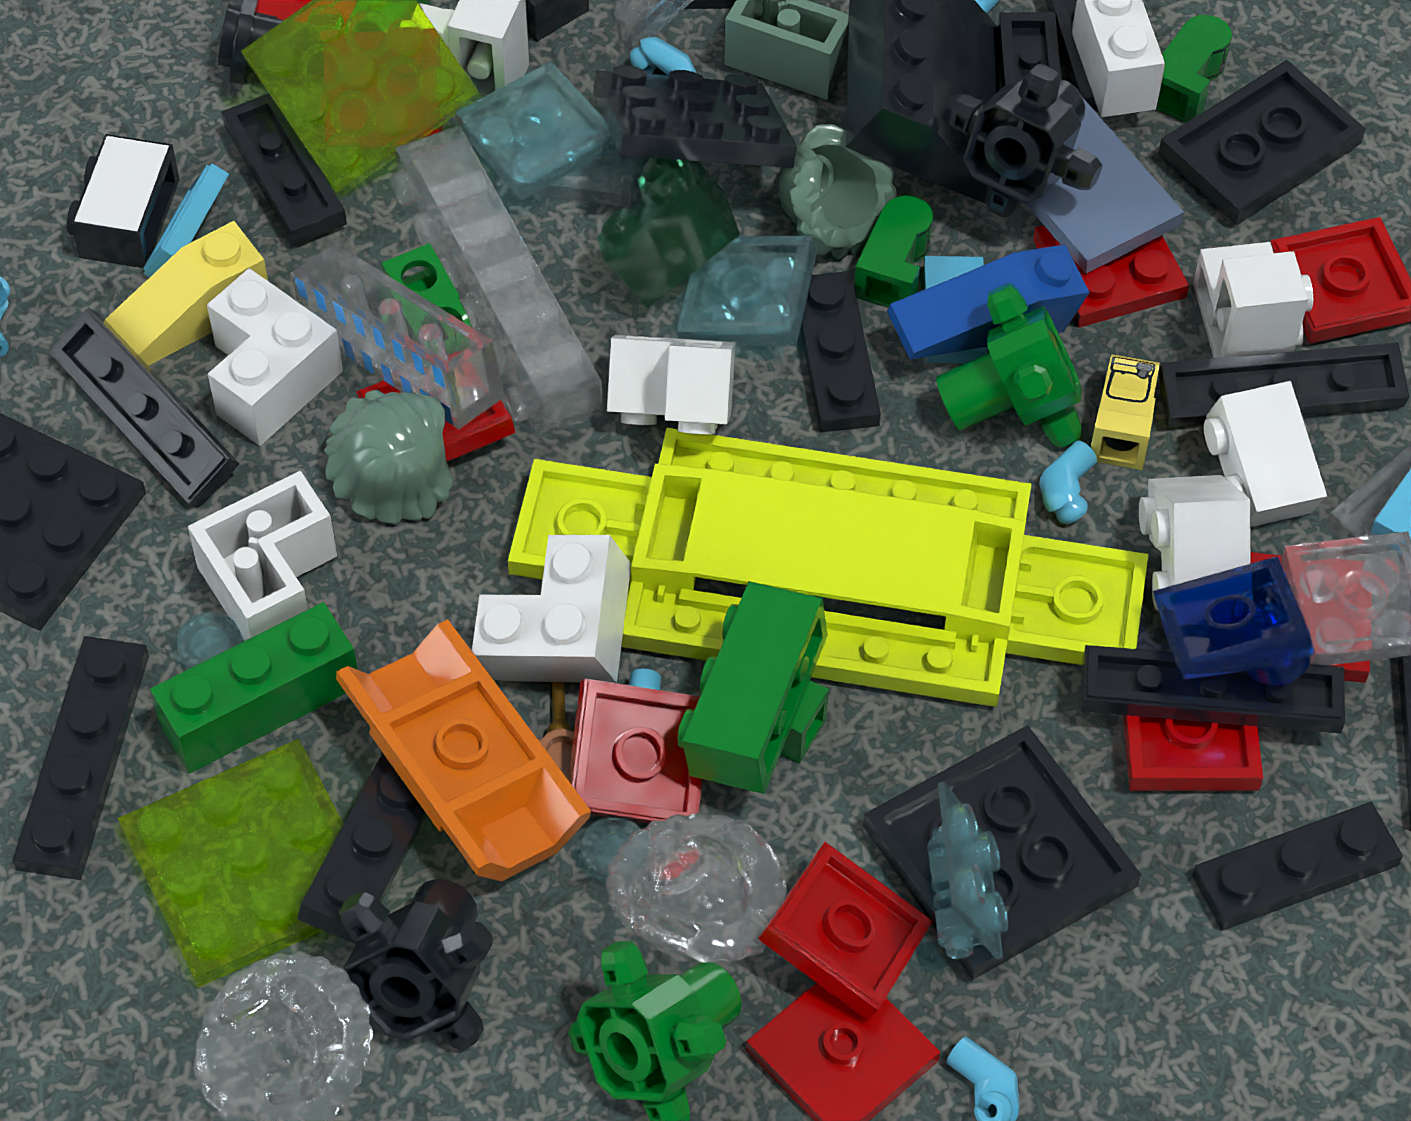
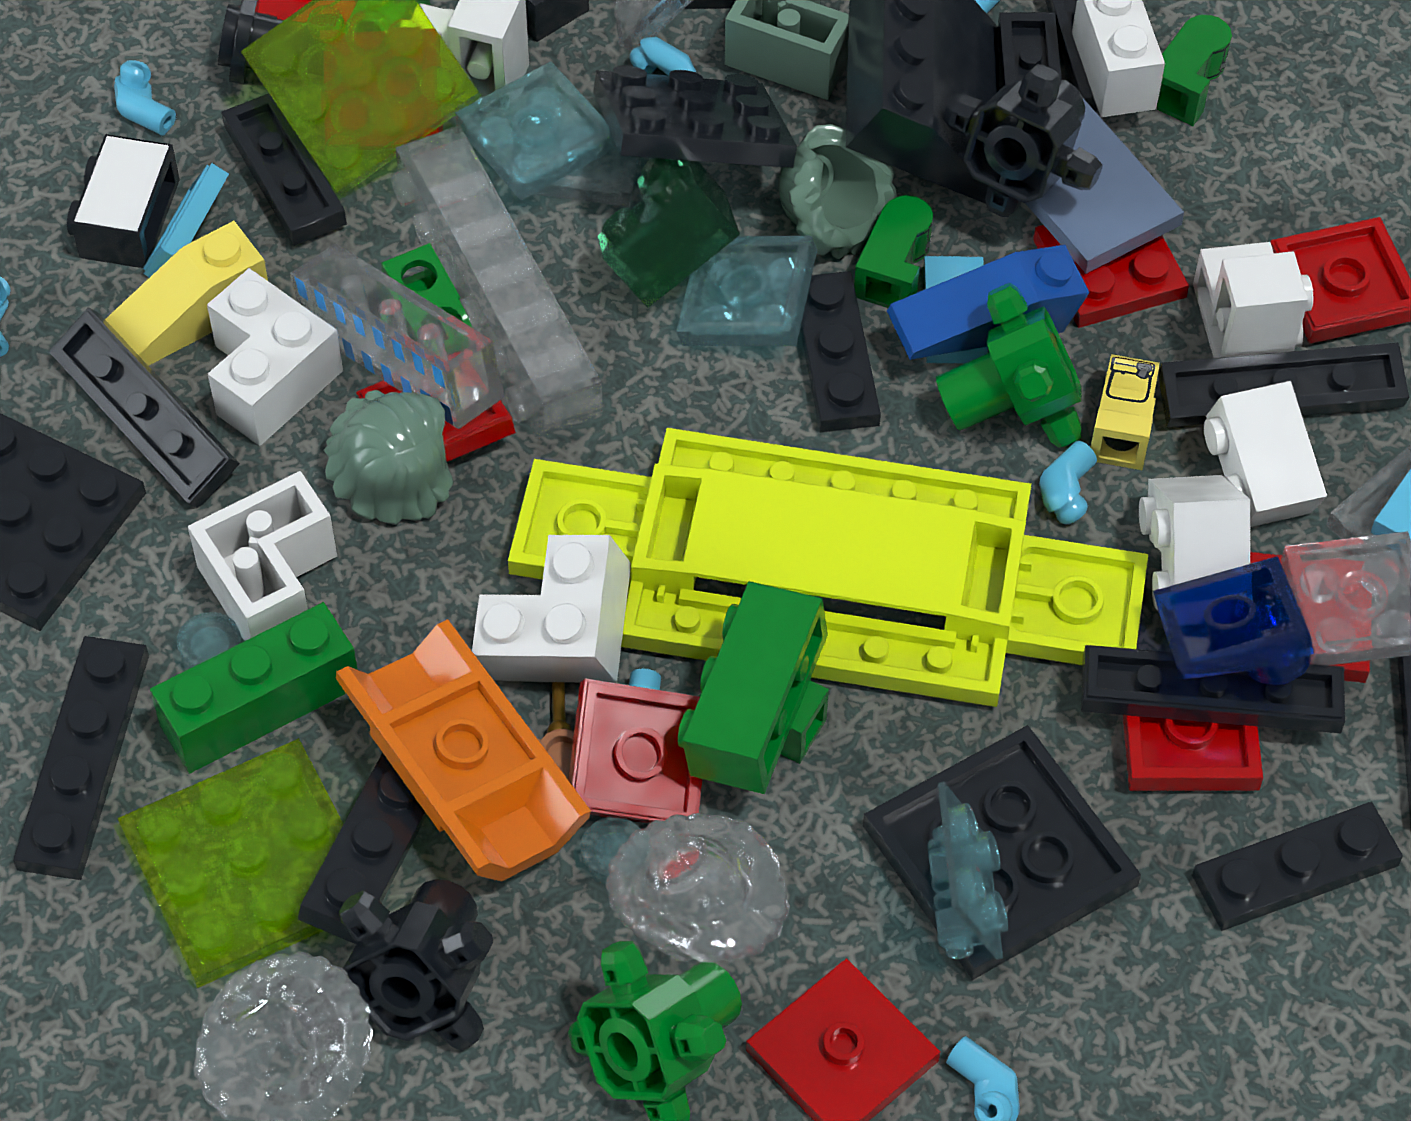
(135, 100): none -> medium azure arm
(671, 378): white brick -> none
(846, 931): red plate -> none
(1261, 141): black plate -> none

